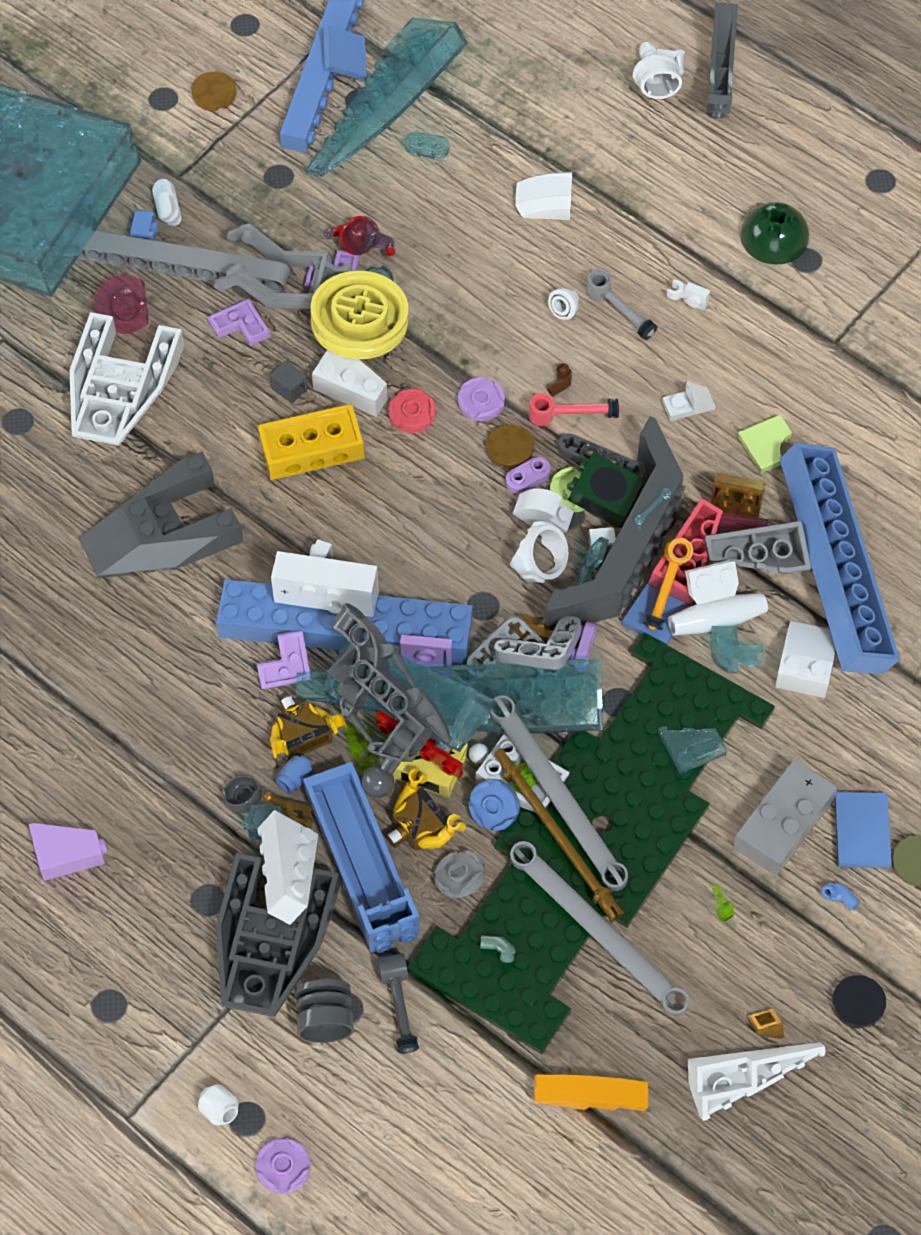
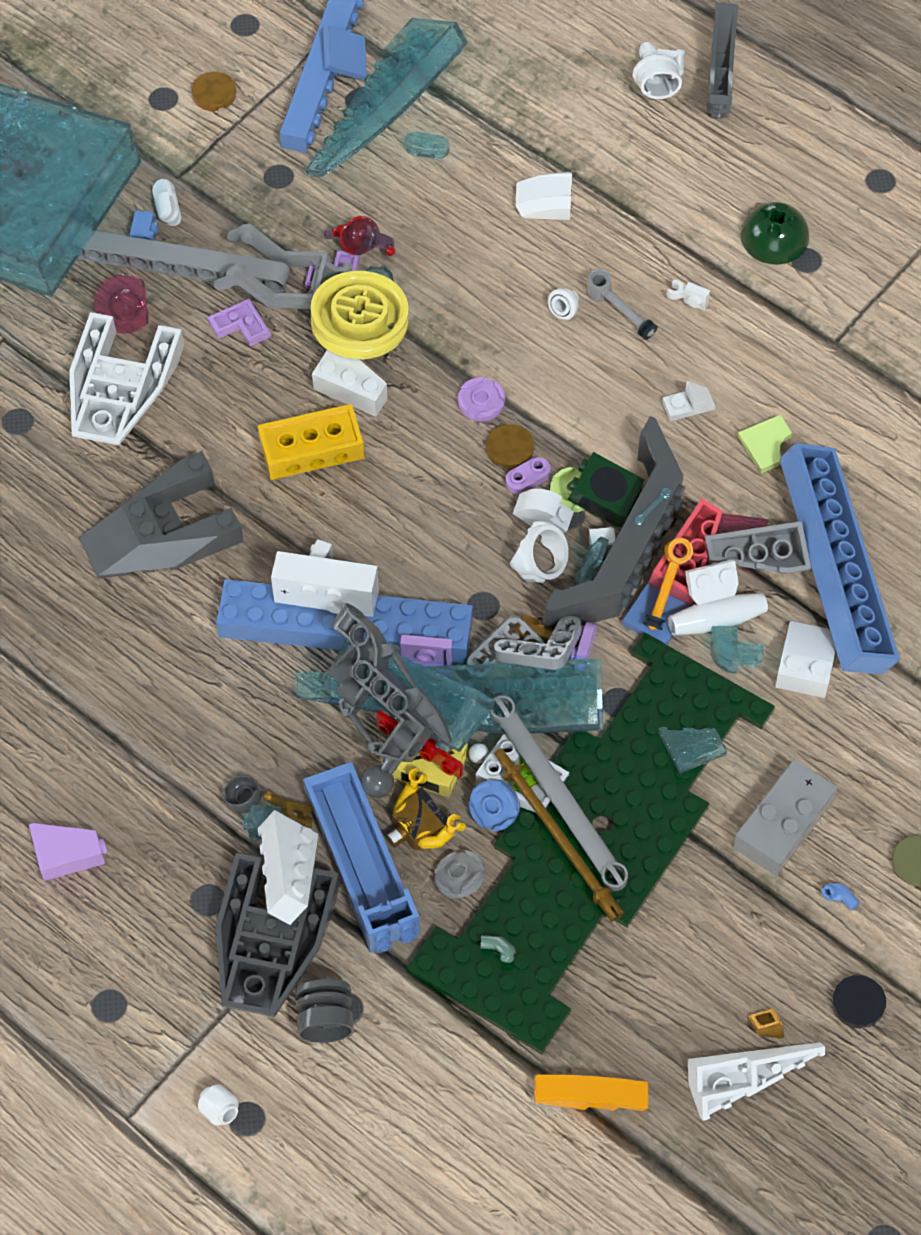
(283, 1166): lavender tile -> none
(288, 381): dark grey brick -> none
(292, 661): lavender tile -> none
(293, 773): medium blue brick -> none
(302, 728): torso -> none
(356, 748): clear neon green beam -> none
(394, 971): dark grey piece -> none
(411, 411): coral tile -> none
(545, 402): coral piece -> none
(563, 381): reddish brown arm -> none
(586, 445): dark grey beam -> none
(599, 929): light grey piece -> none
(726, 909): clear neon green hand -> none
(738, 495): pearl gold slope -> none
(862, 830): medium blue tile -> none

